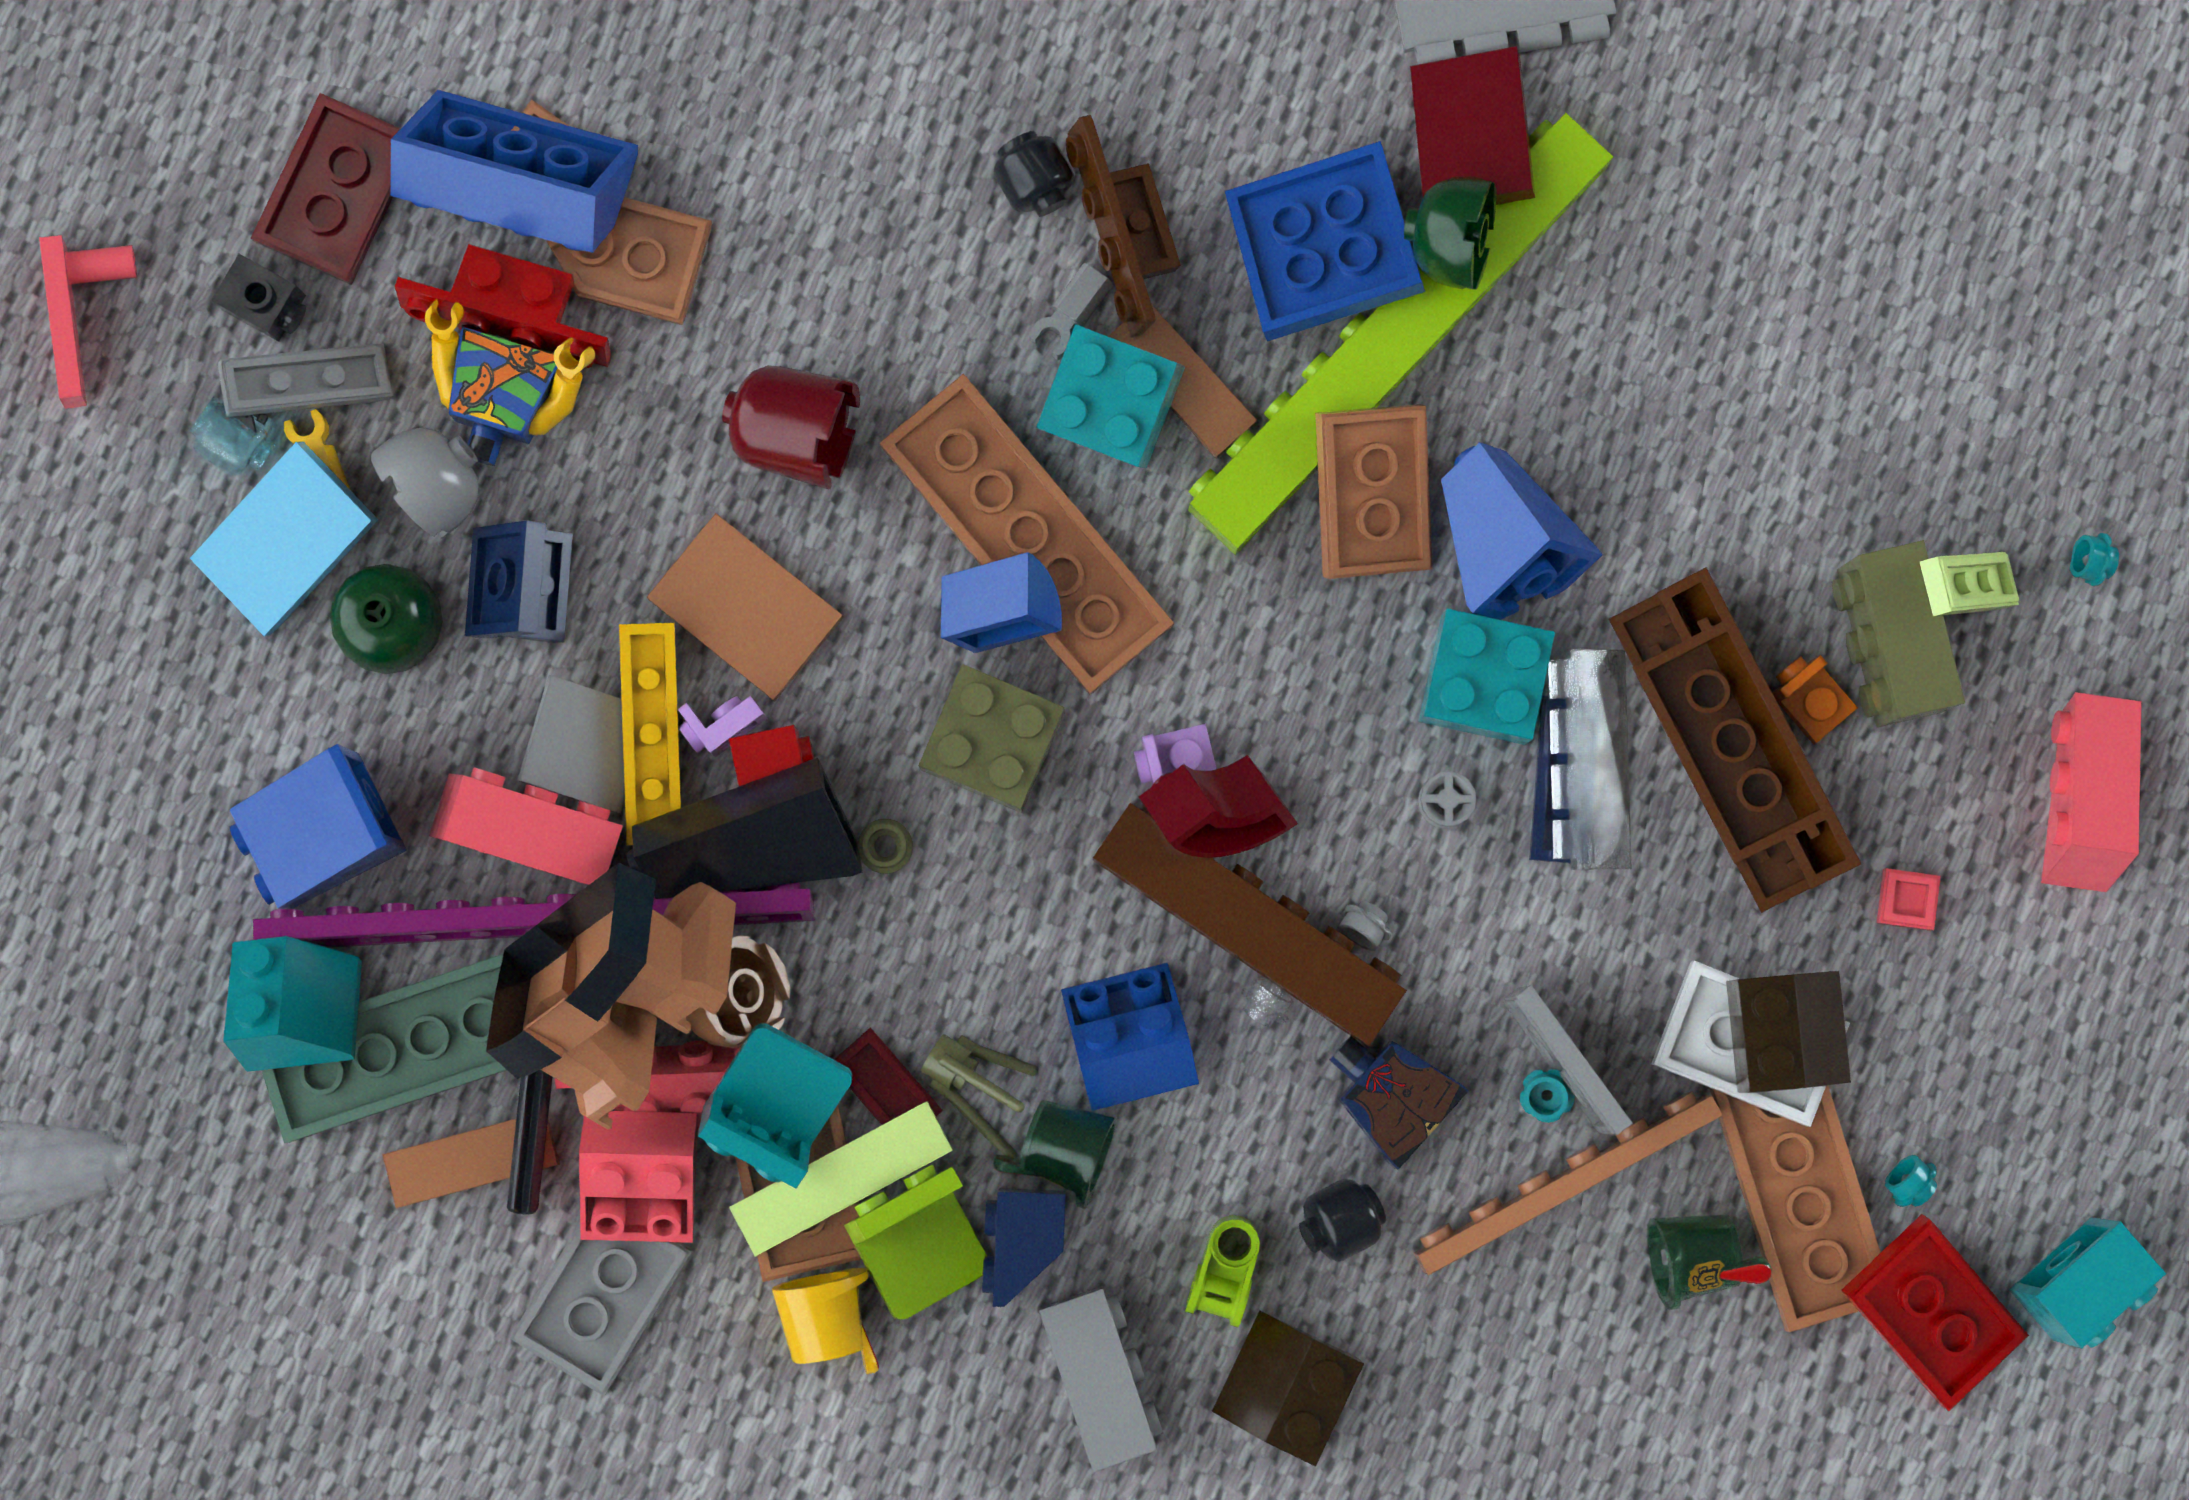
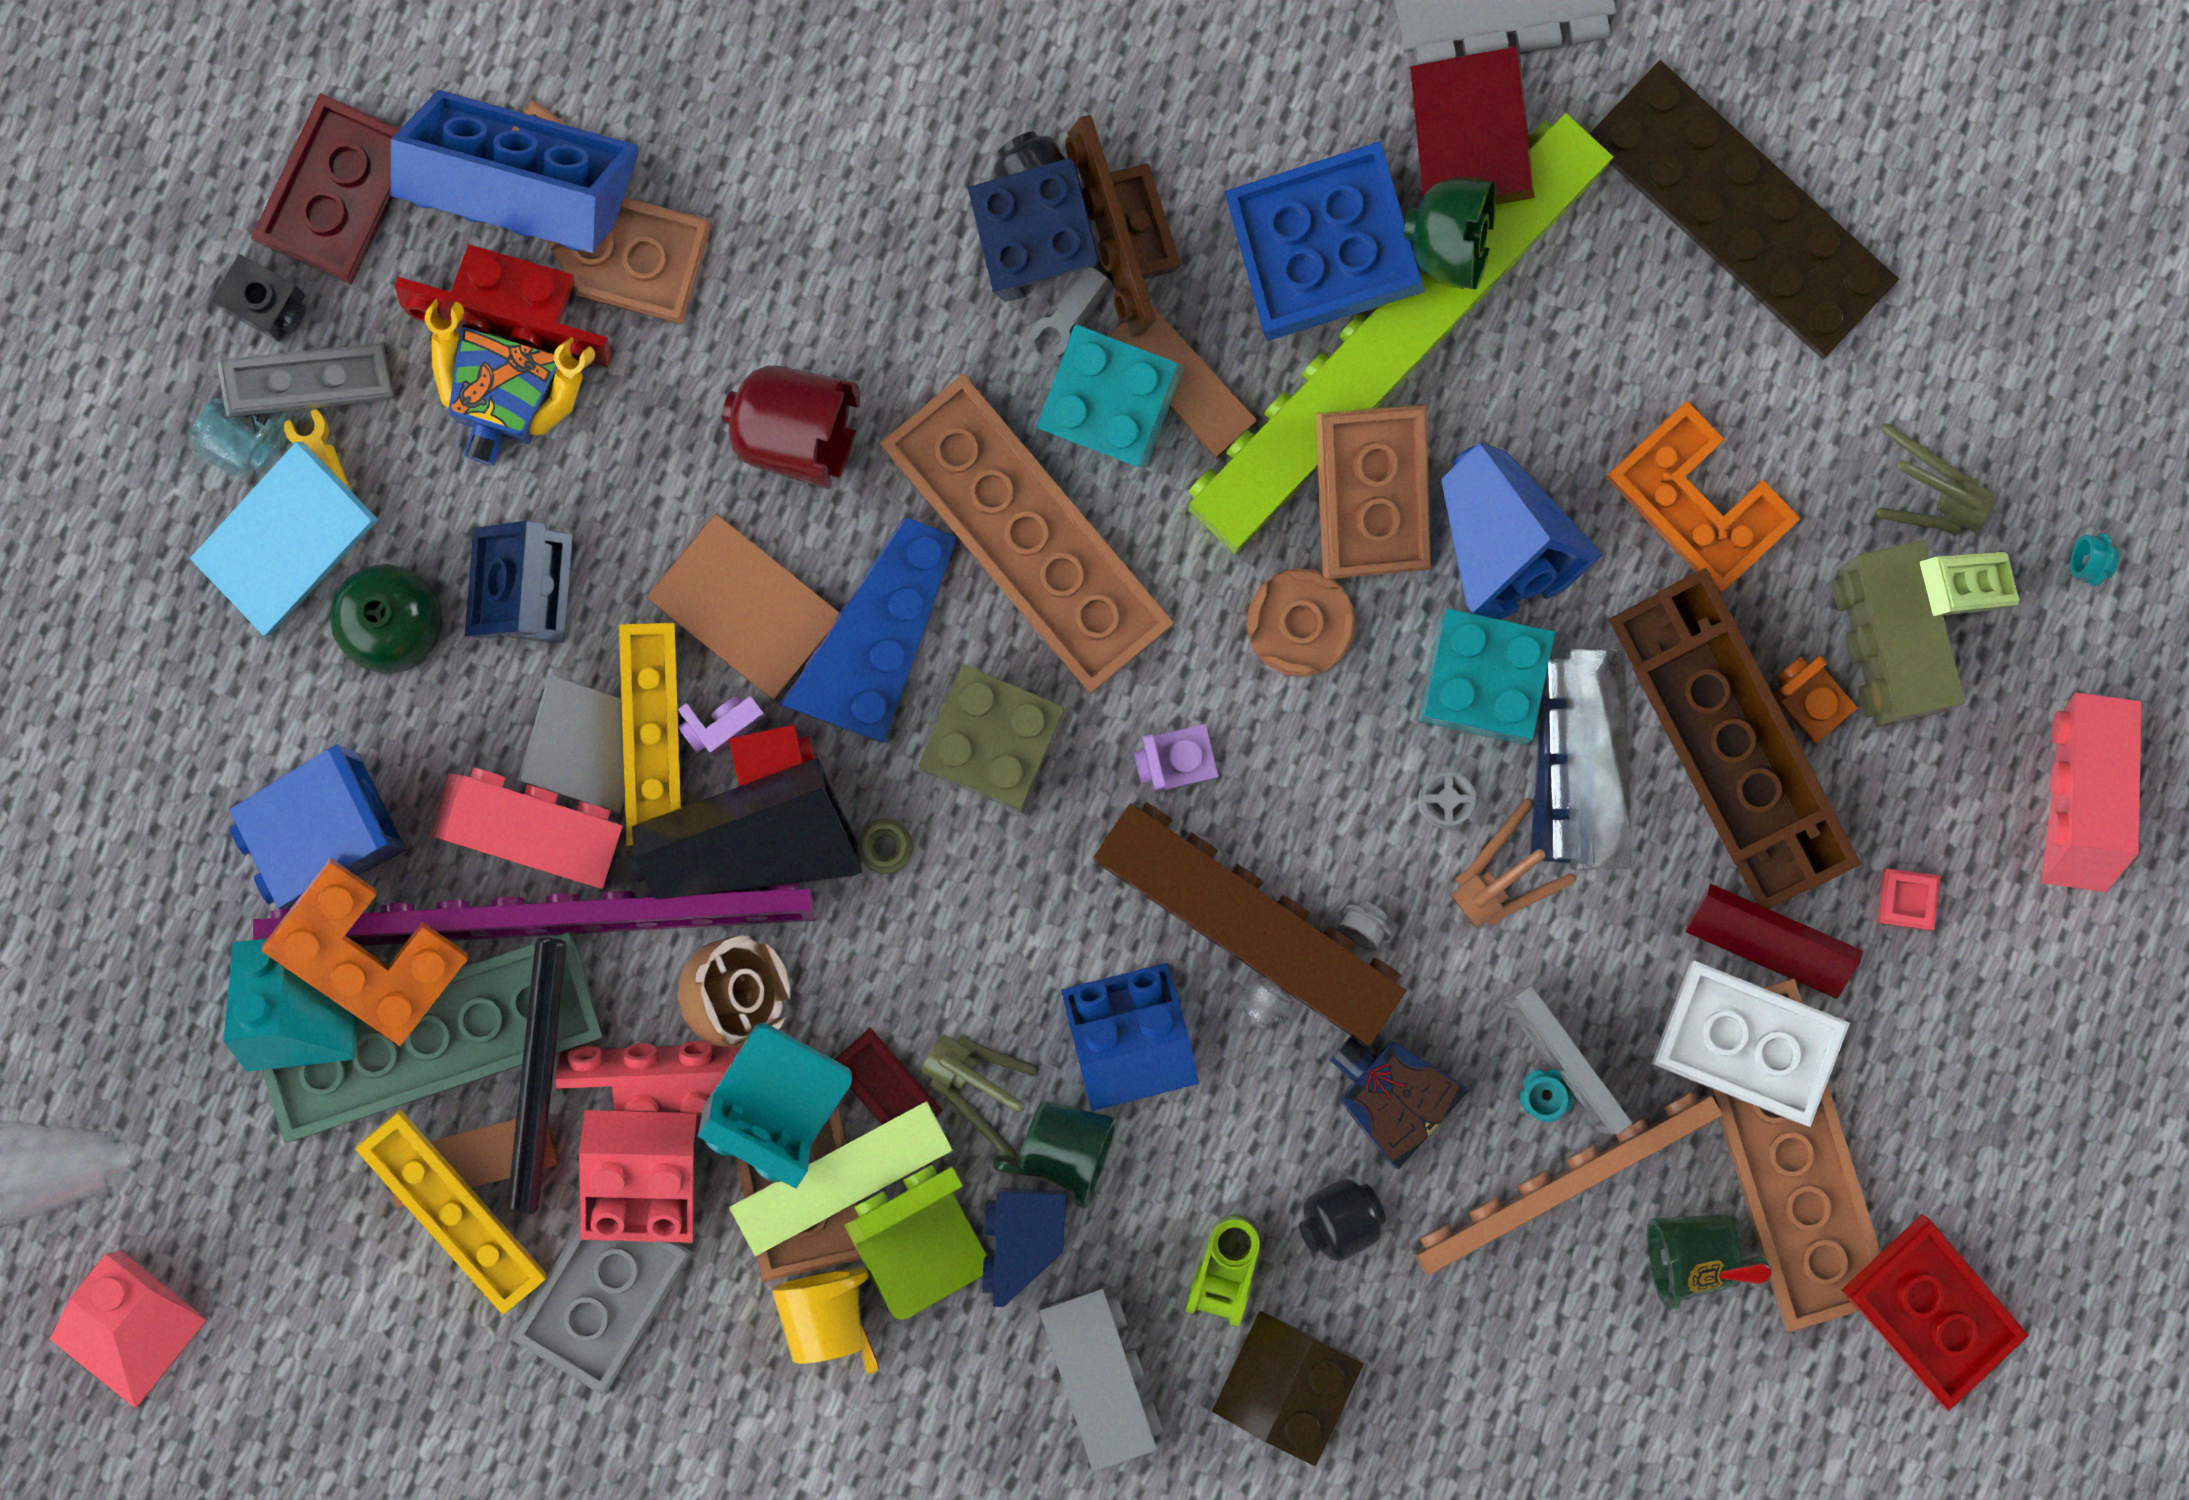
(60, 272): coral piece -> none
(125, 1326): none -> coral slope
(384, 996): none -> orange plate
(431, 477): light grey cylinder -> none
(451, 1211): none -> yellow plate
(595, 977): nougat piece -> none
(868, 653): none -> blue wing
(999, 604): brick -> none
(1033, 227): none -> dark blue bracket
(1217, 809): dark red brick -> none
(1289, 639): none -> nougat tile
(1483, 895): none -> nougat plant
(1658, 489): none -> orange plate
(1742, 210): none -> dark brown plate
(1774, 941): none -> dark red tile
(1788, 1032): dark brown slope -> none
(1917, 1186): teal plate -> none
(1960, 500): none -> olive plant
(2089, 1283): teal brick -> none

